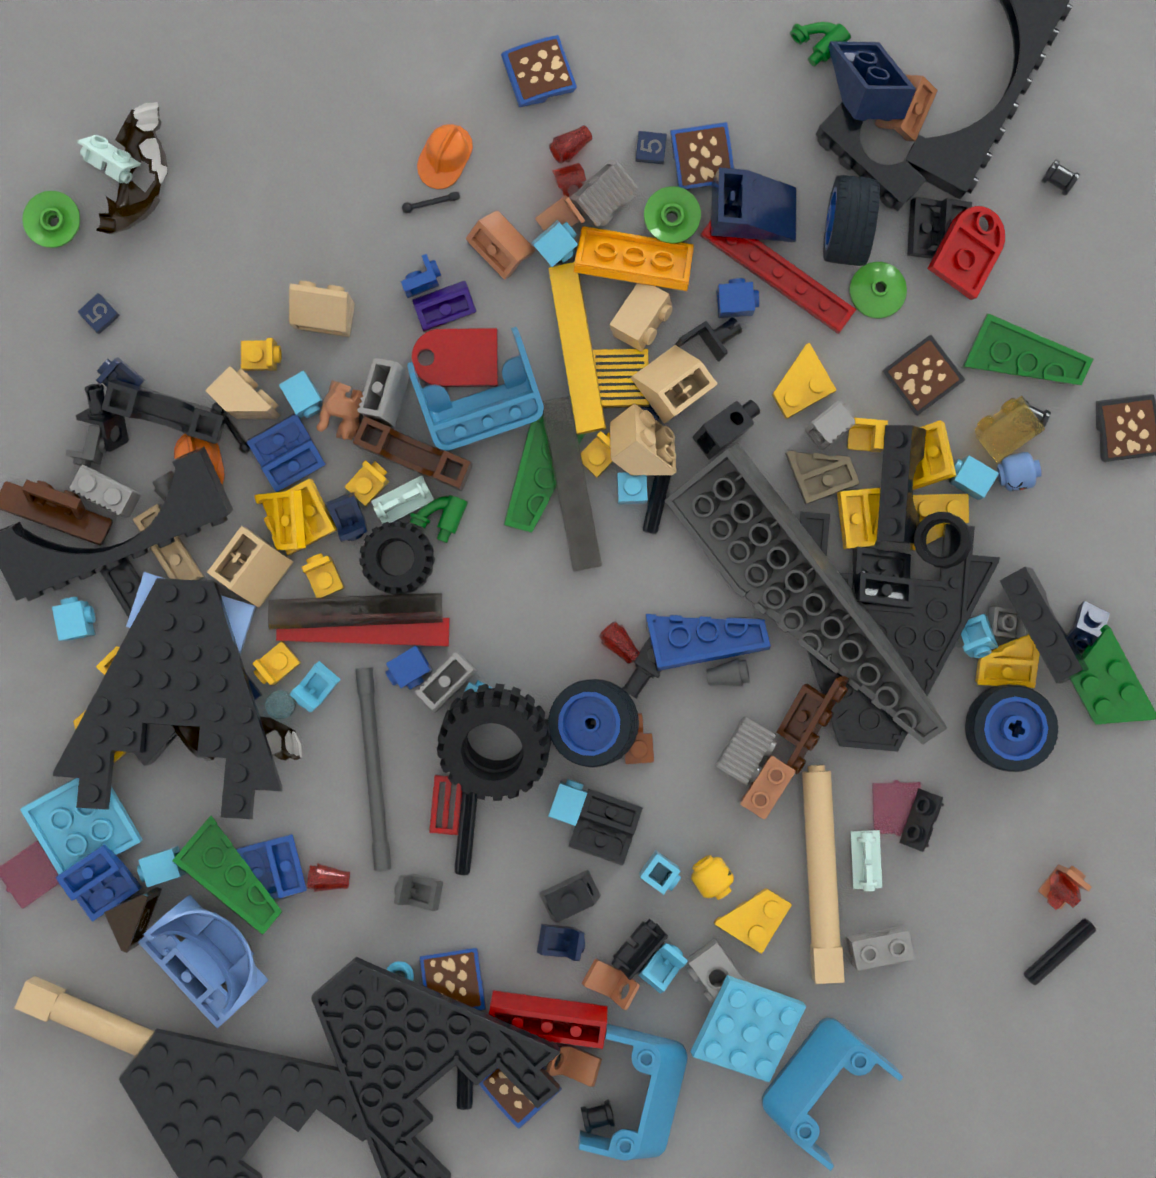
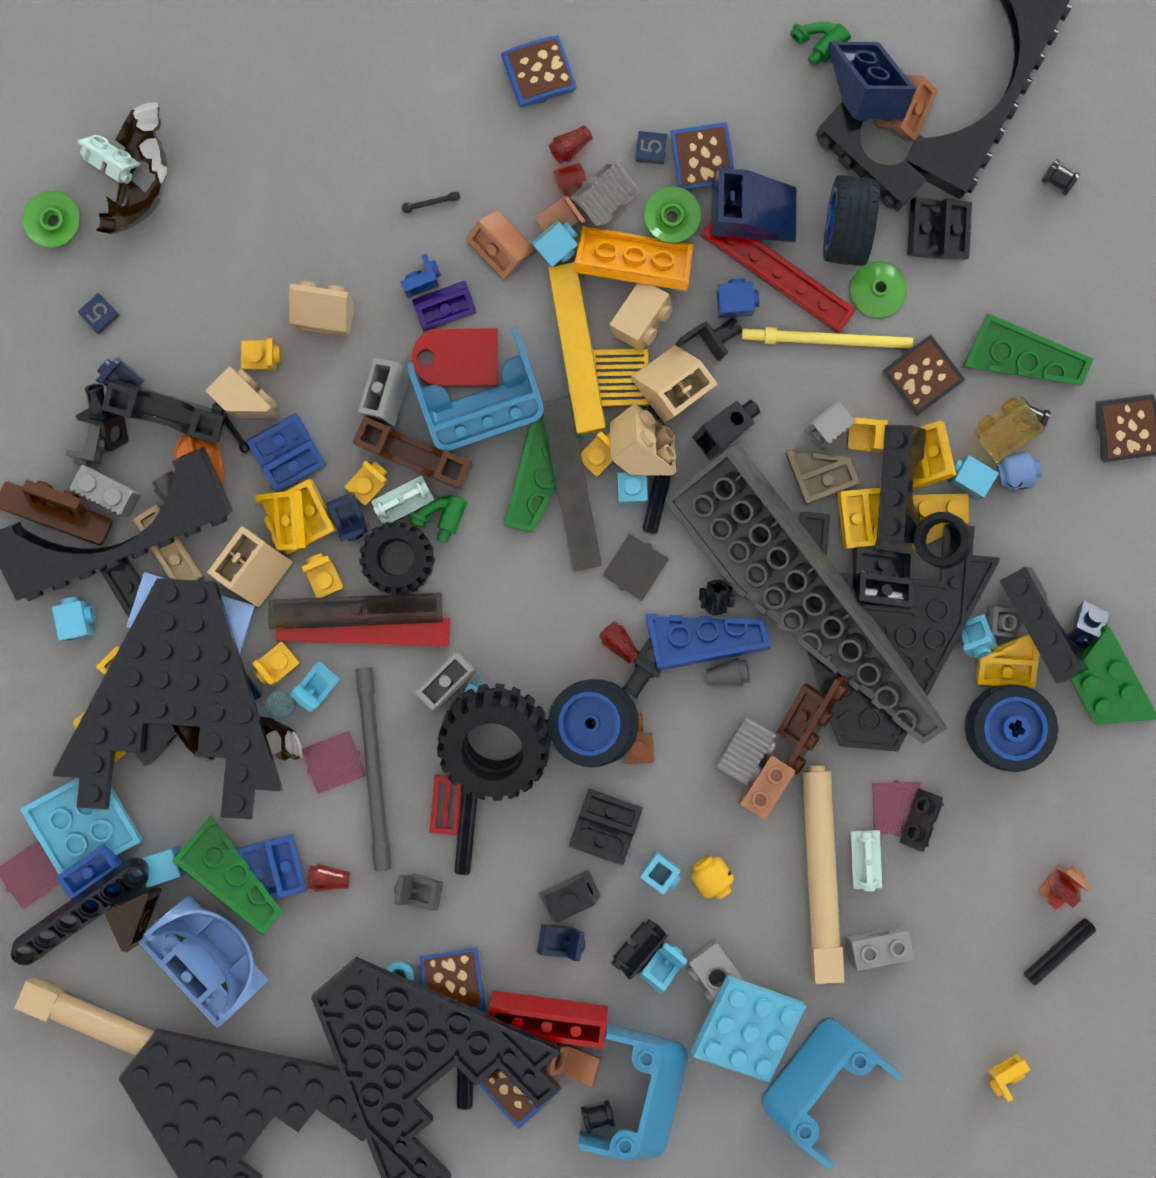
(82, 914): none -> black beam
(302, 395): medium azure brick -> none
(333, 762): none -> clear pink piece
(338, 405): nougat animal -> none
(408, 668): blue brick -> none
(444, 156): orange piece -> none
(568, 802): medium azure brick -> none
(610, 982): nougat bracket -> none
(635, 567): none -> clear smoke piece
(716, 597): none -> black gear
(755, 919): yellow wing -> none
(771, 335): none -> light yellow bar
(803, 384): yellow wing -> none
(968, 251): red tile -> none
(1007, 1072): none -> yellow bracket

